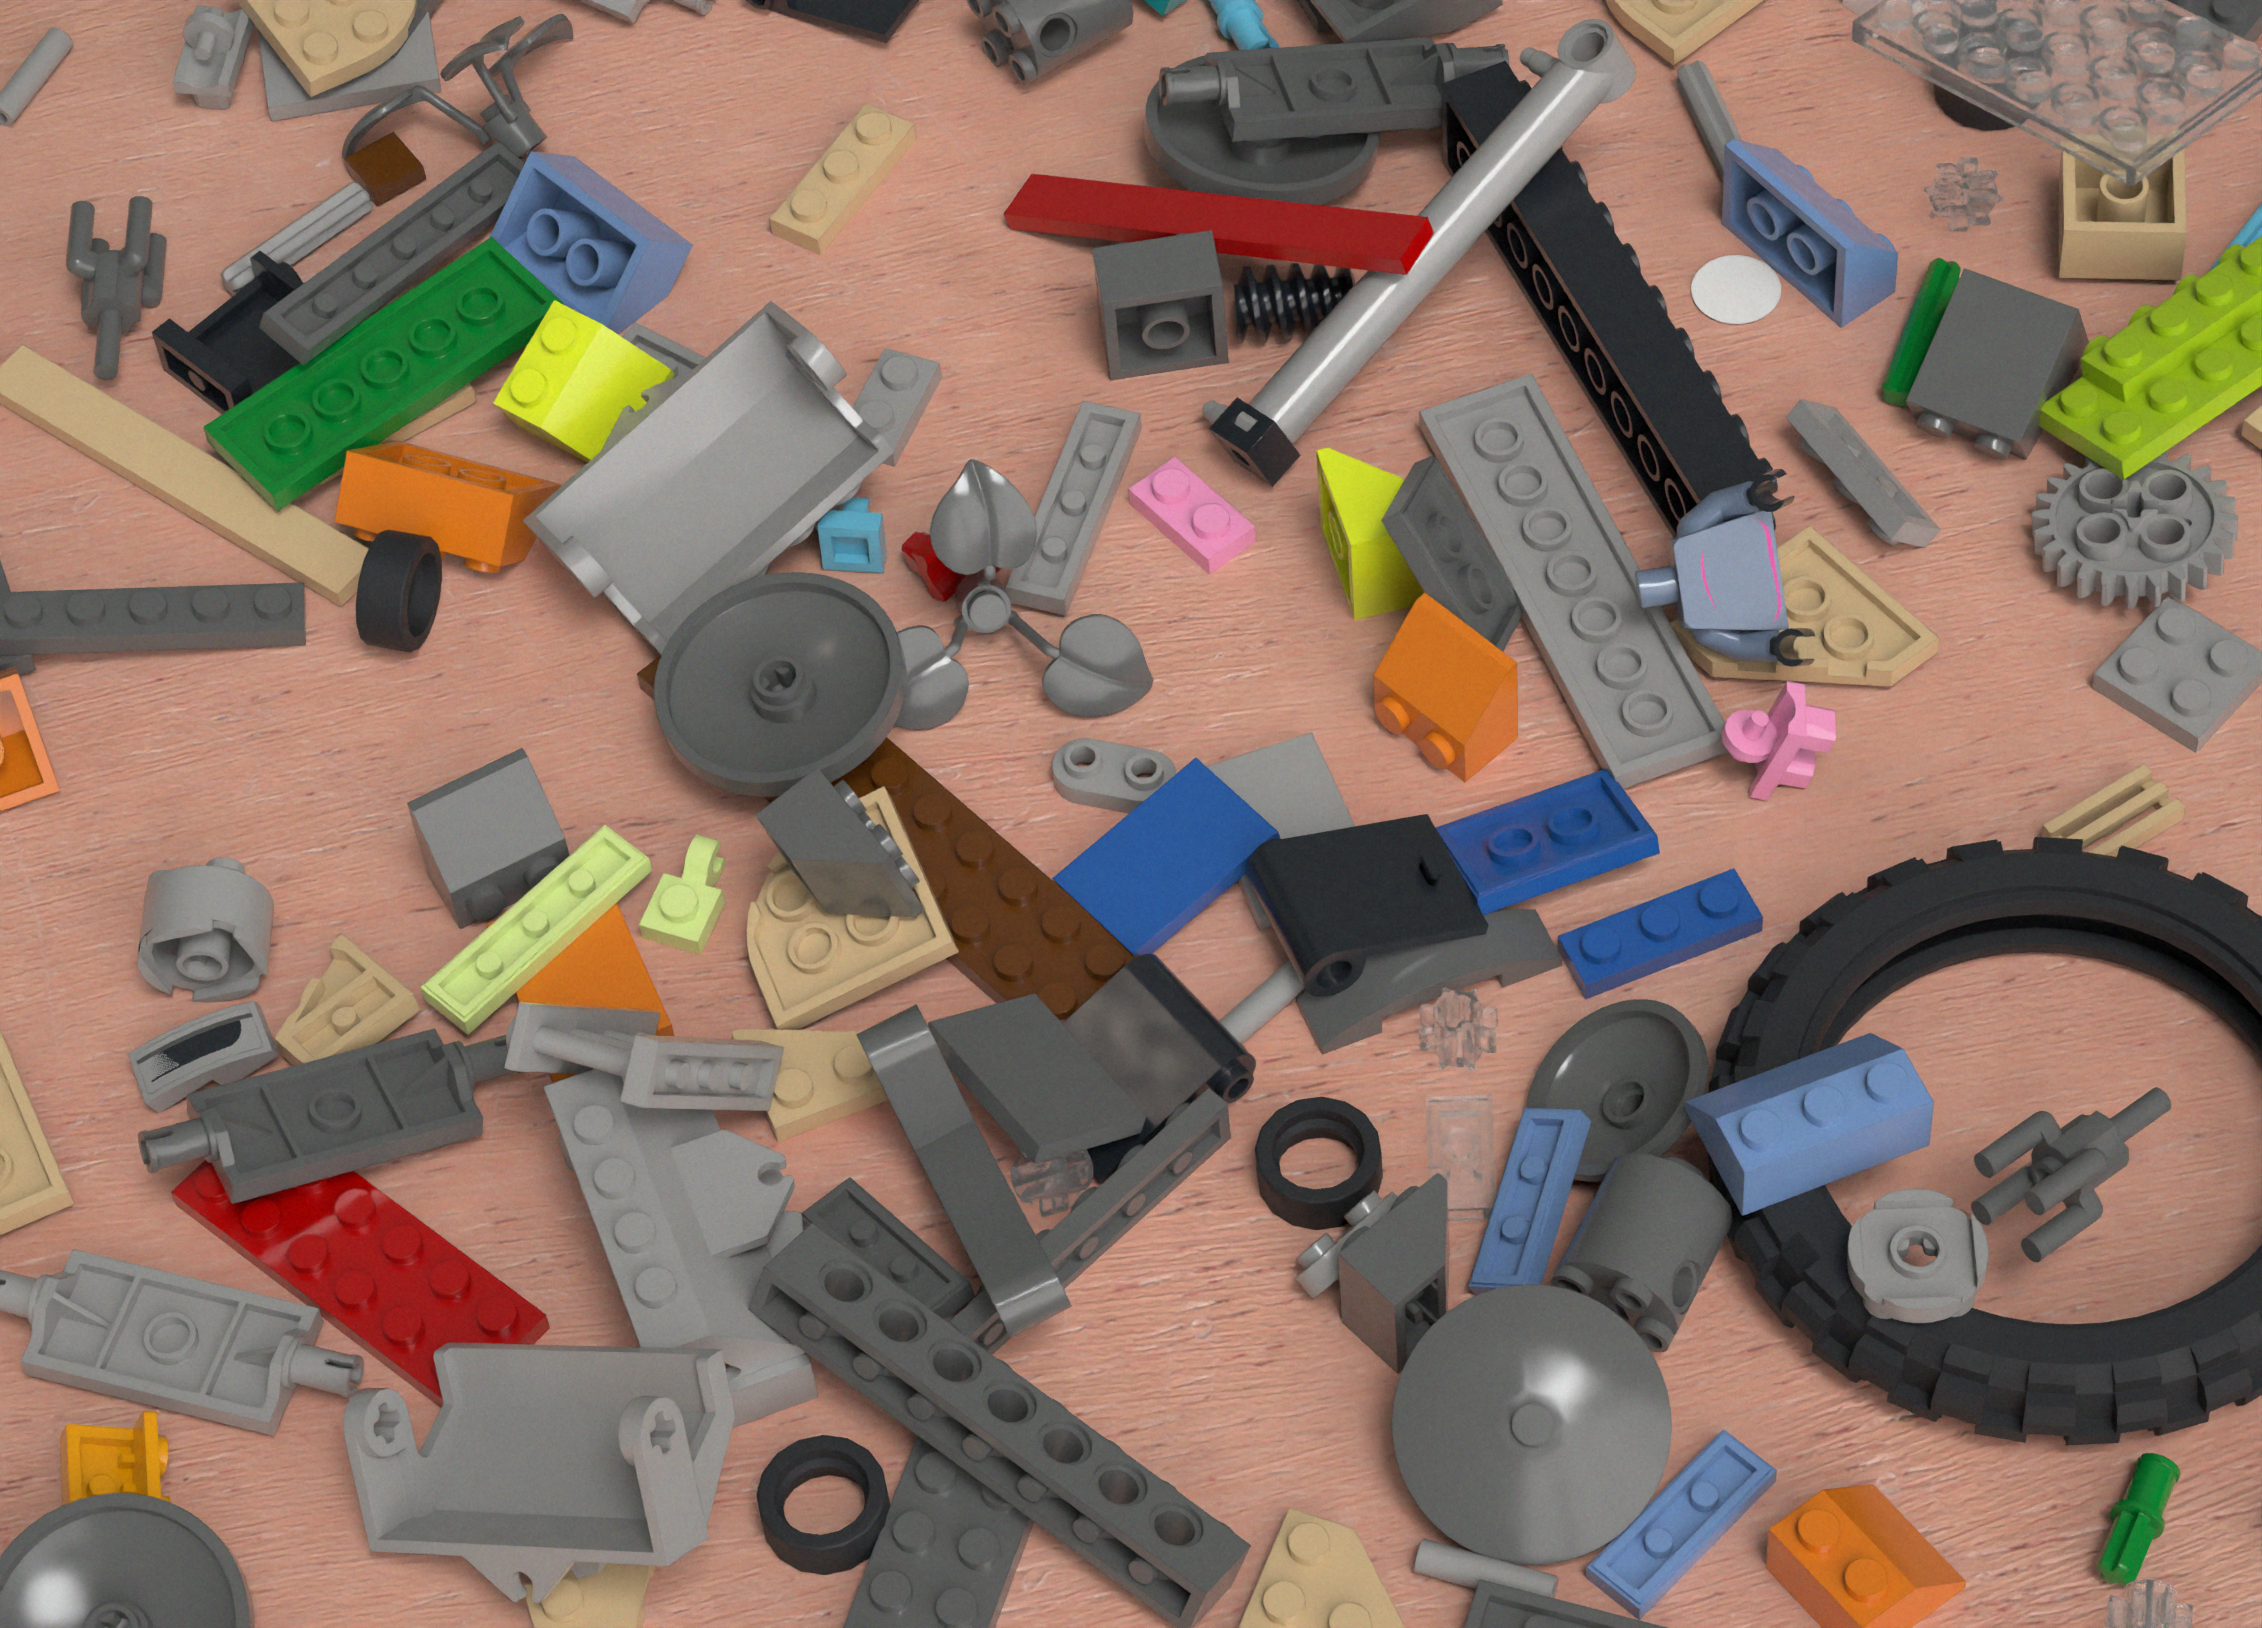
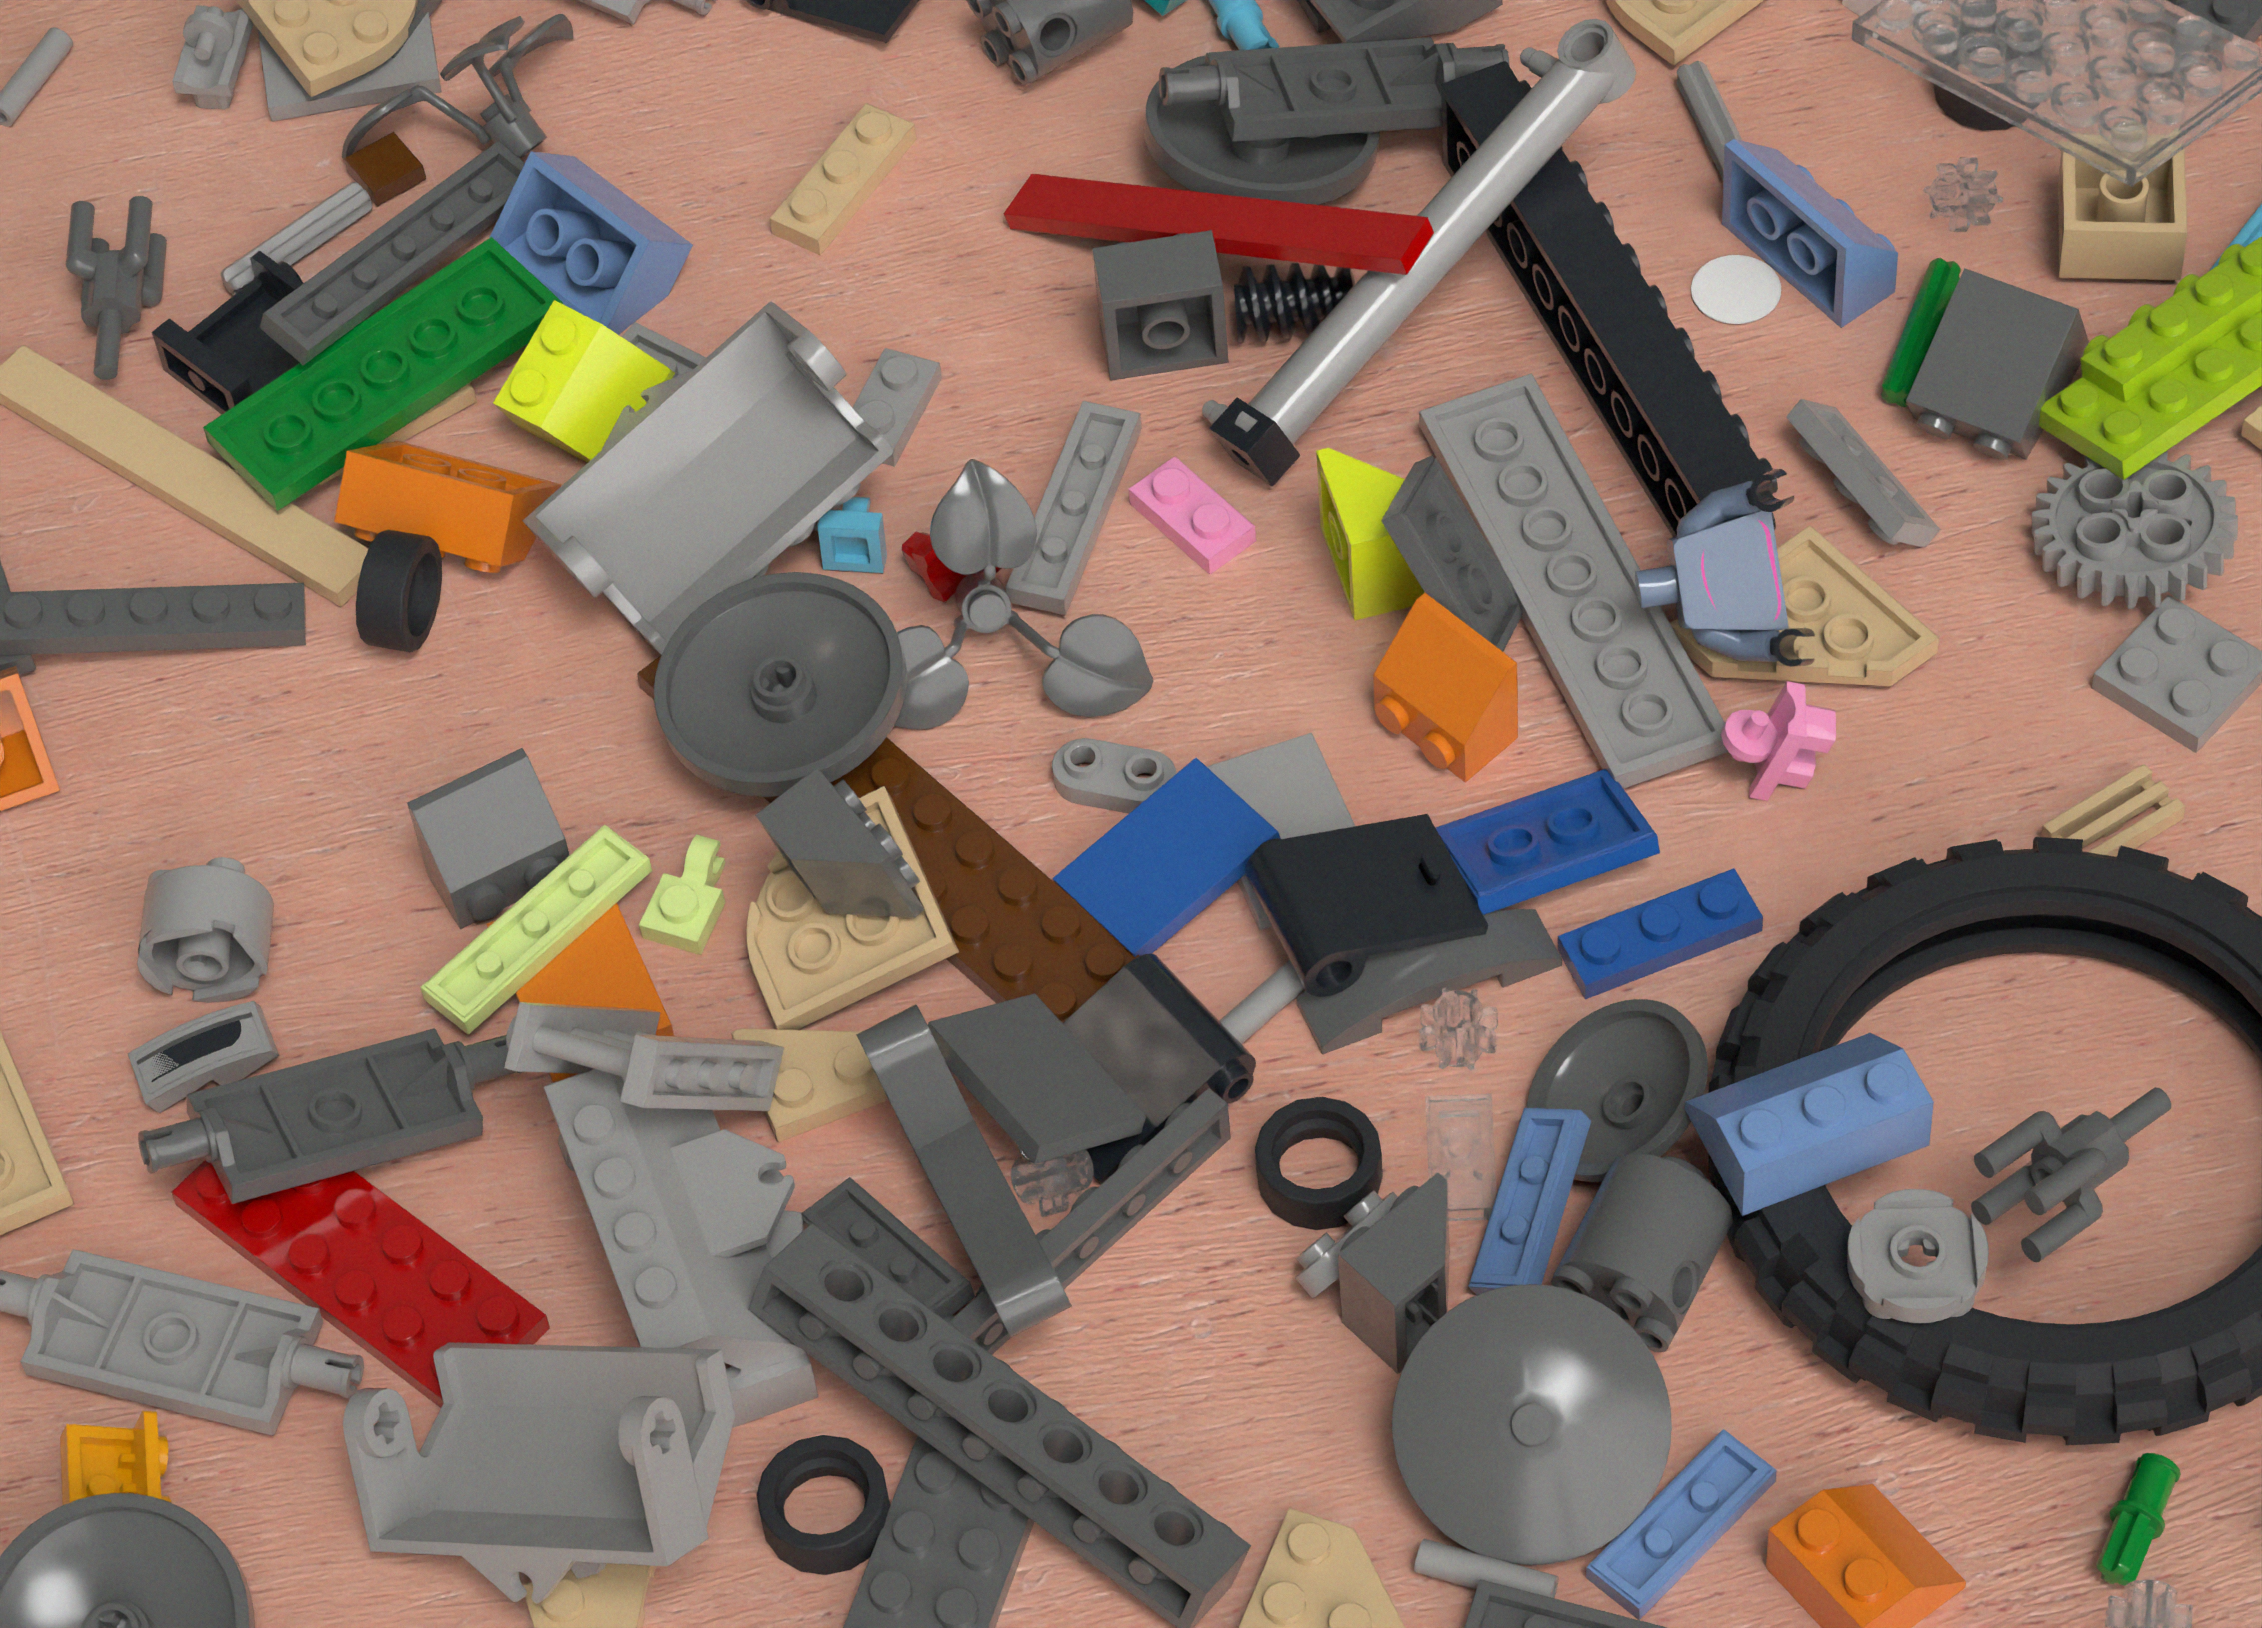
(345, 1009): tan wing -> none

